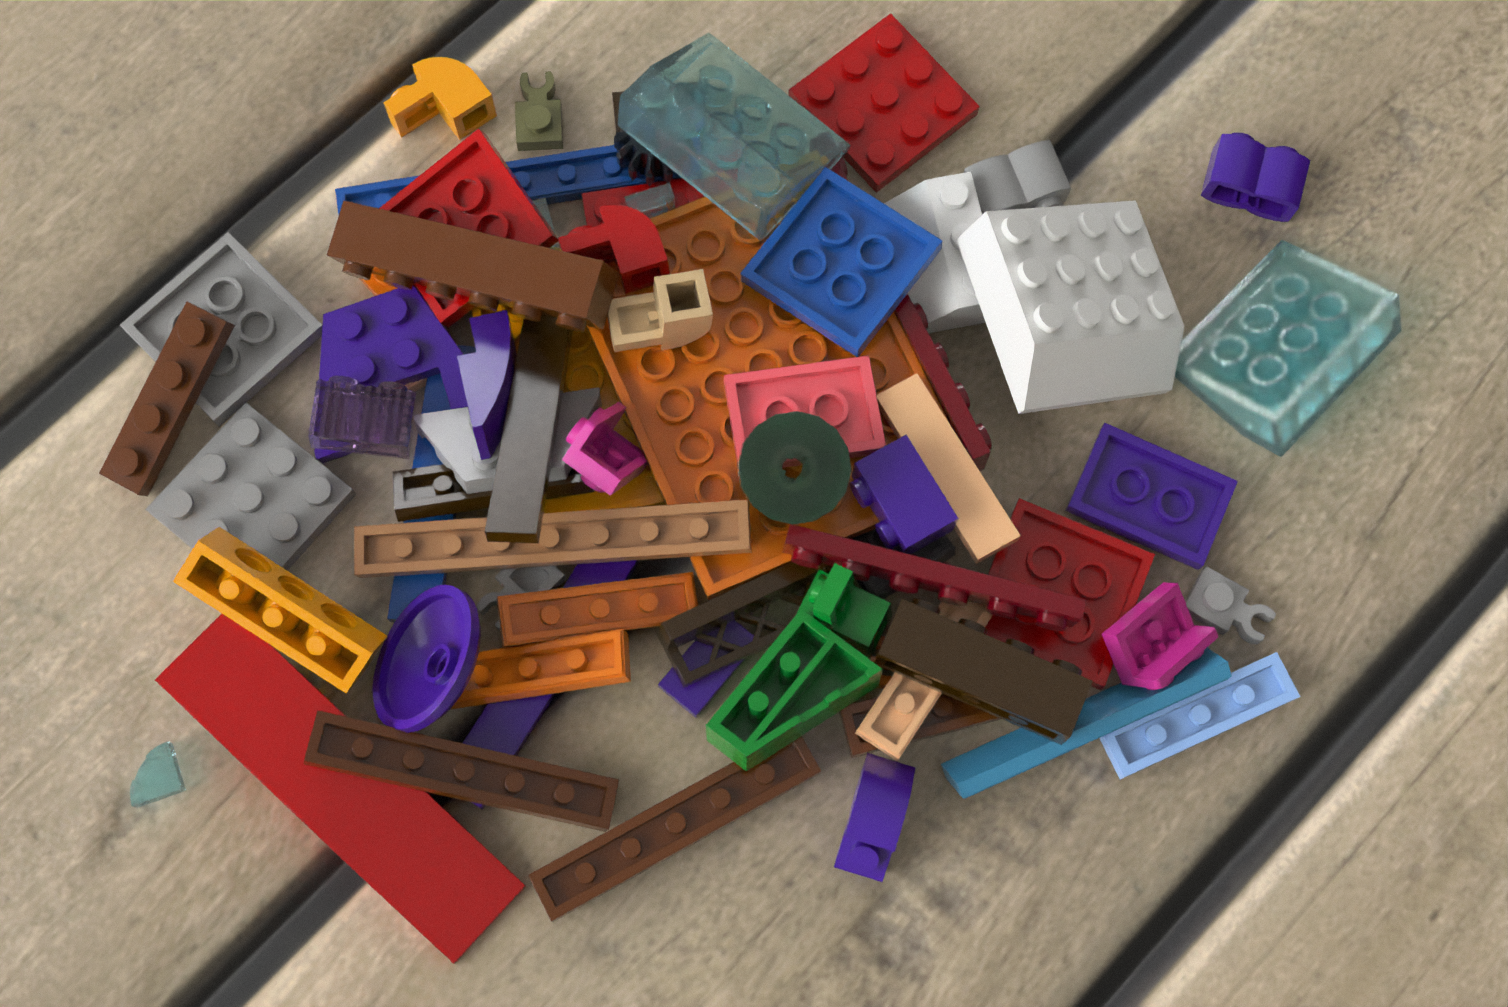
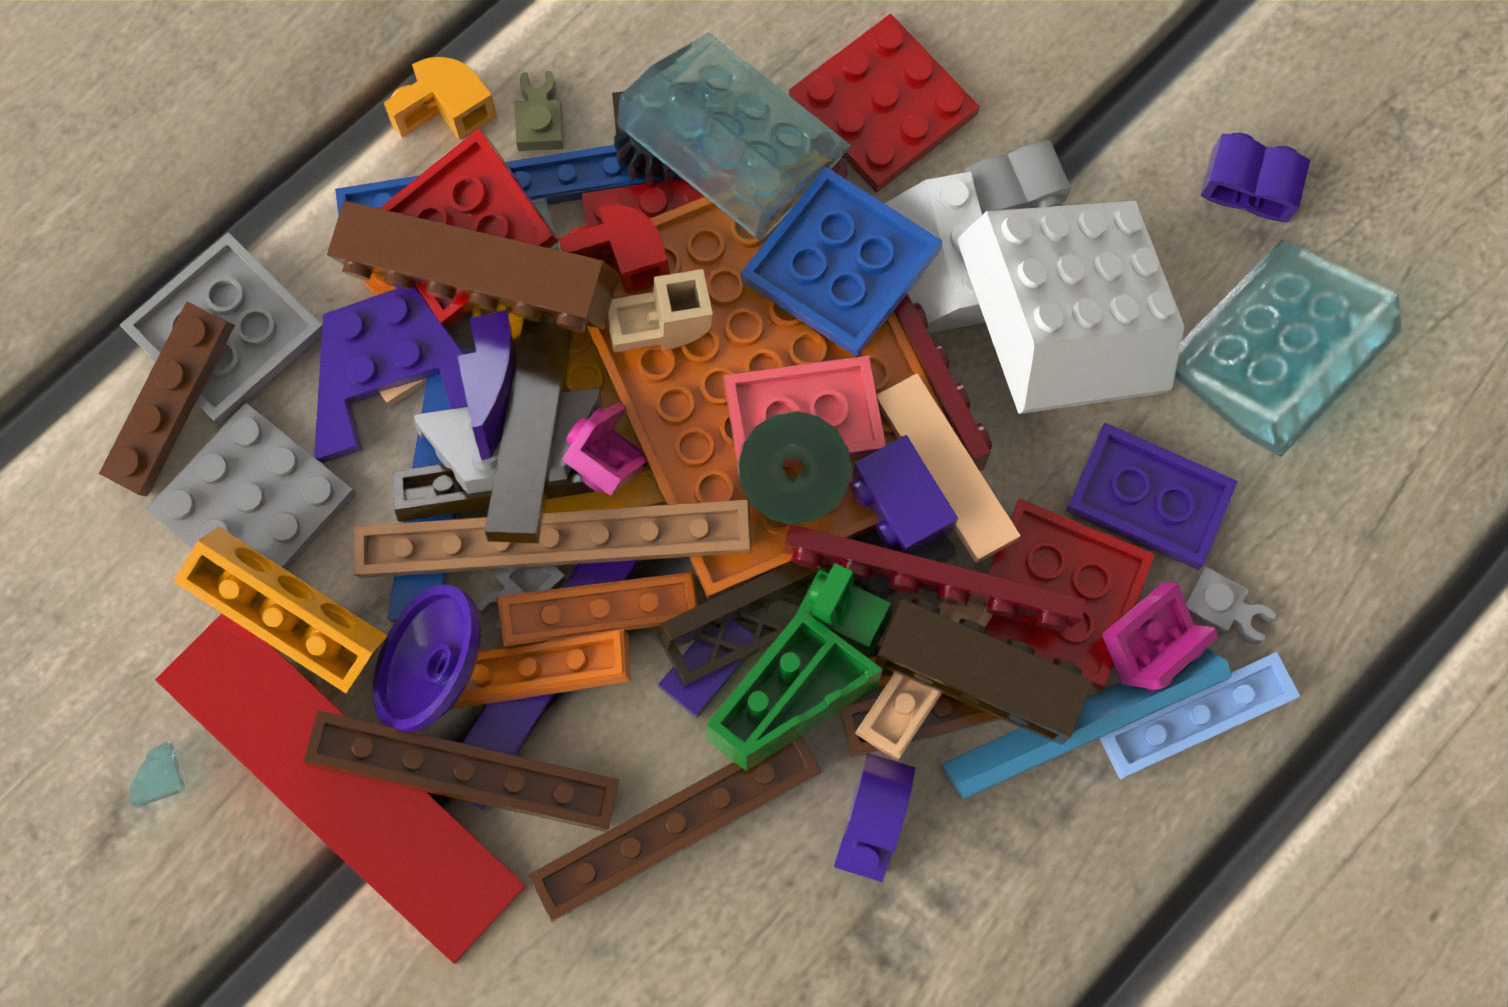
(363, 417): clear purple brick -> none
(652, 201): clear light blue tile -> none

